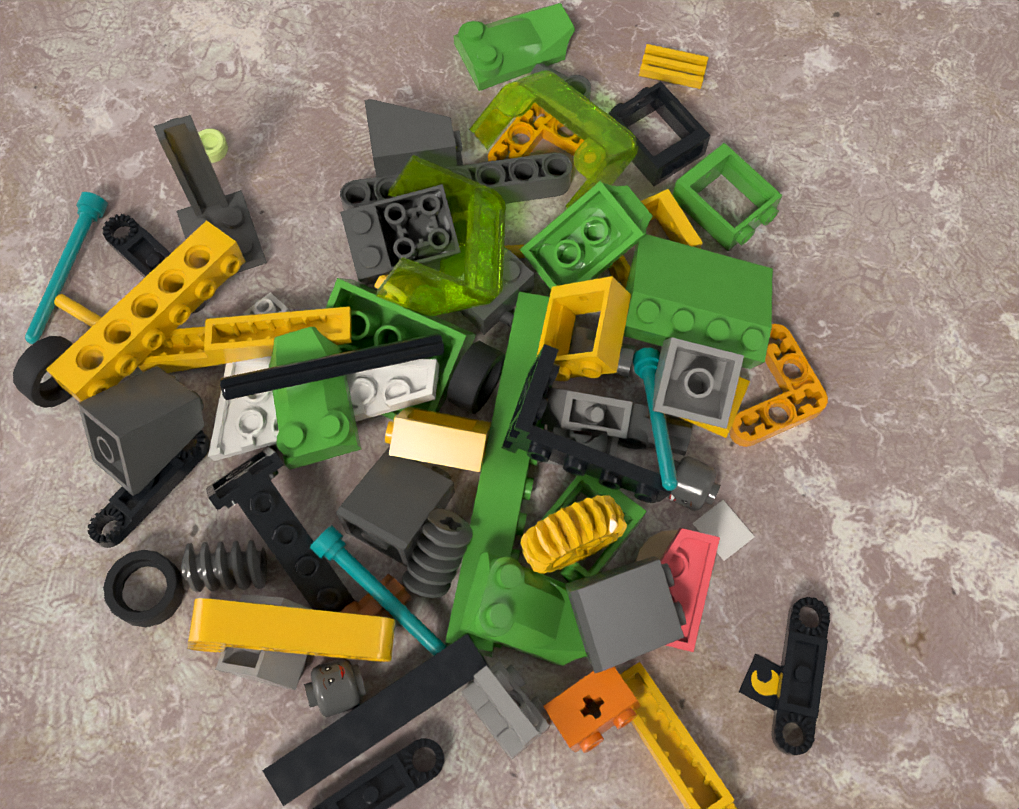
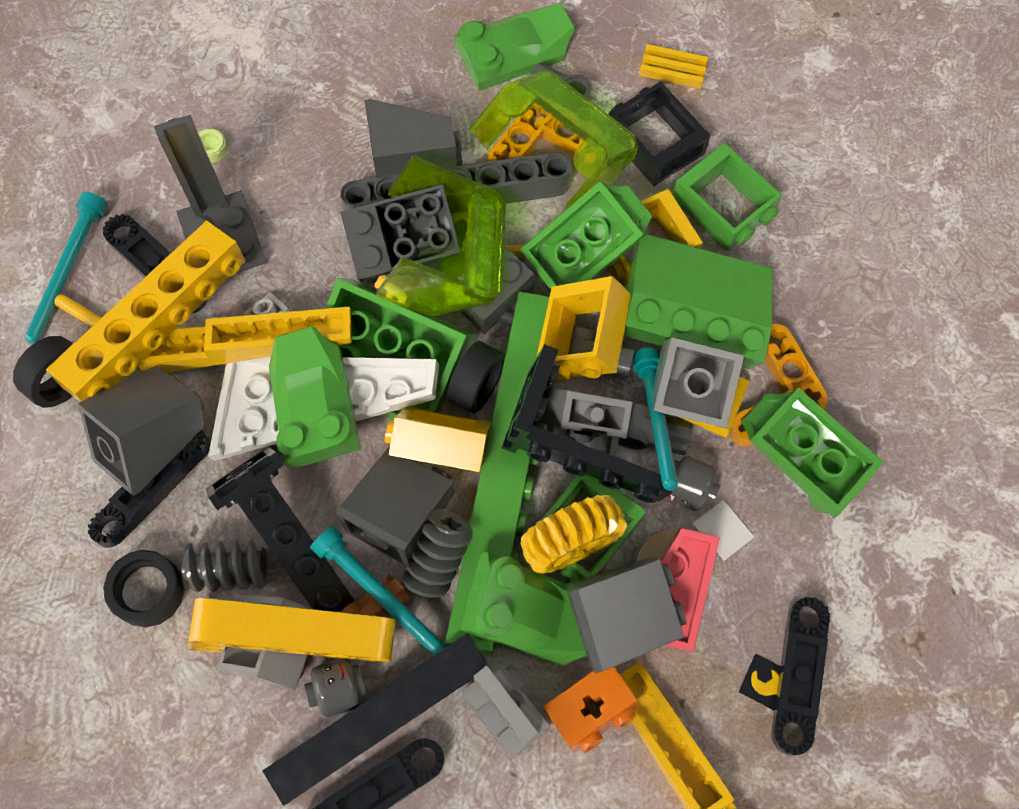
(331, 366): black axle -> none
(811, 449): none -> bright green slope

